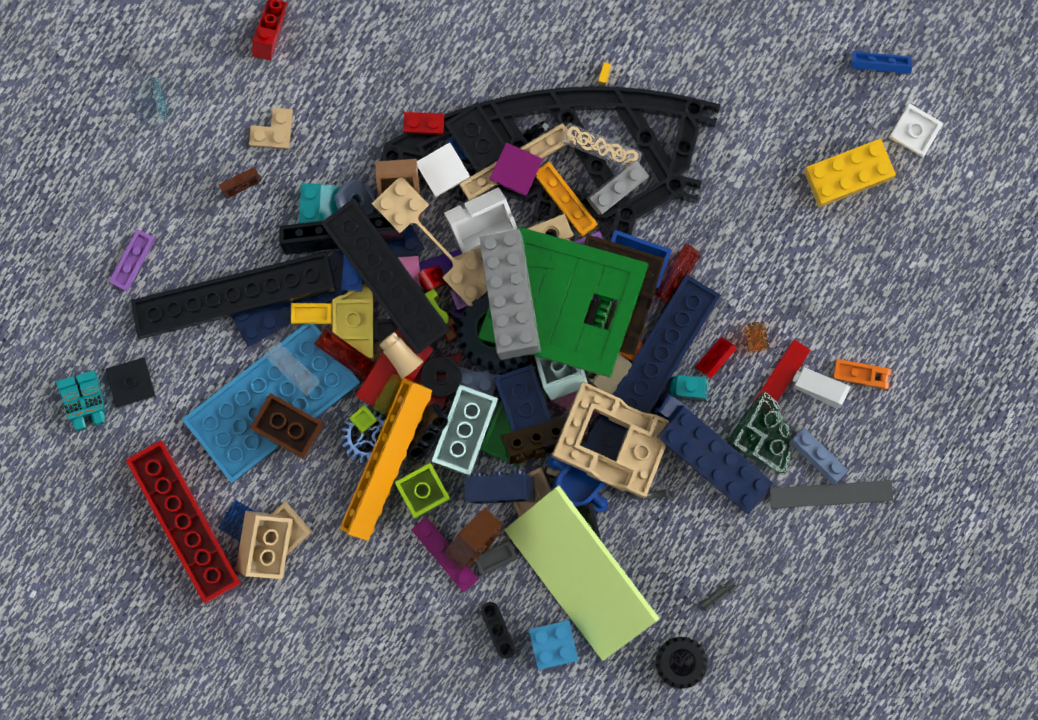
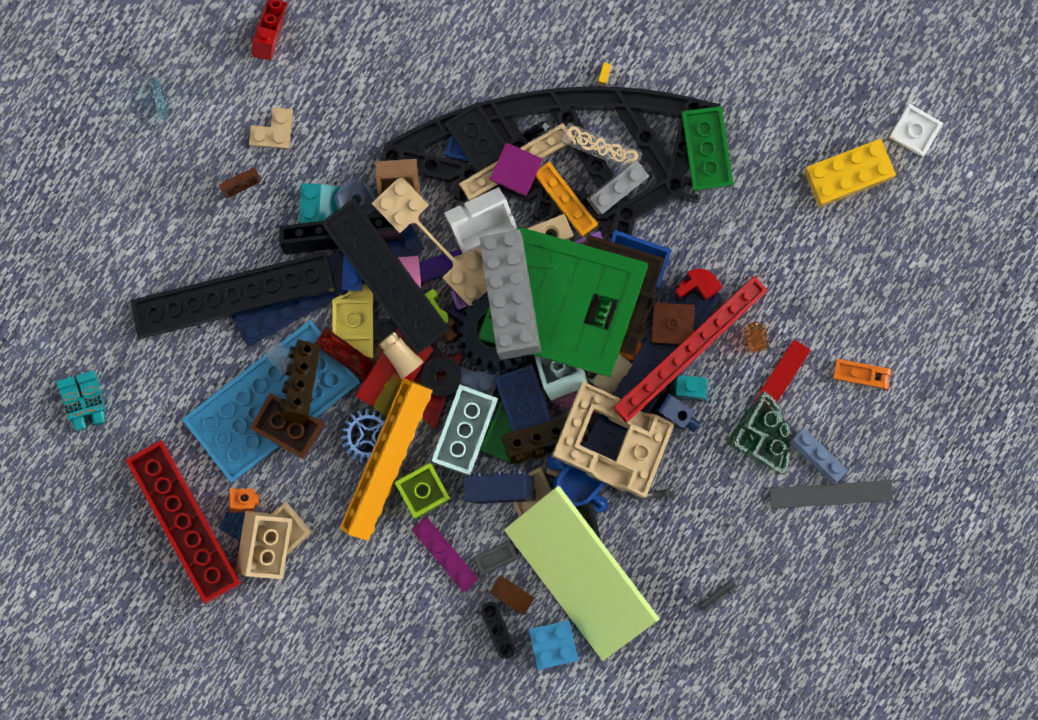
(130, 382): black plate -> none
(132, 260): medium lavender plate -> none
(239, 506): none -> orange brick
(300, 382): none -> dark brown brick
(311, 313): yellow tile -> none
(363, 419): lime tile -> none
(423, 123): red plate -> none
(427, 431): black beam -> none
(432, 278): red plate -> none
(442, 170): white tile -> none
(474, 539): reddish brown brick -> none
(511, 595): none -> reddish brown slope
(672, 323): none -> copper plate
(683, 265): clear red plate -> none
(689, 349): none -> red plate
(698, 655): black tyre -> none
(702, 281): none -> red brick
(707, 148): none -> green plate
(715, 357): red plate -> none
(715, 459): dark blue plate -> none
(821, 387): white slope -> none
(881, 62): blue plate -> none

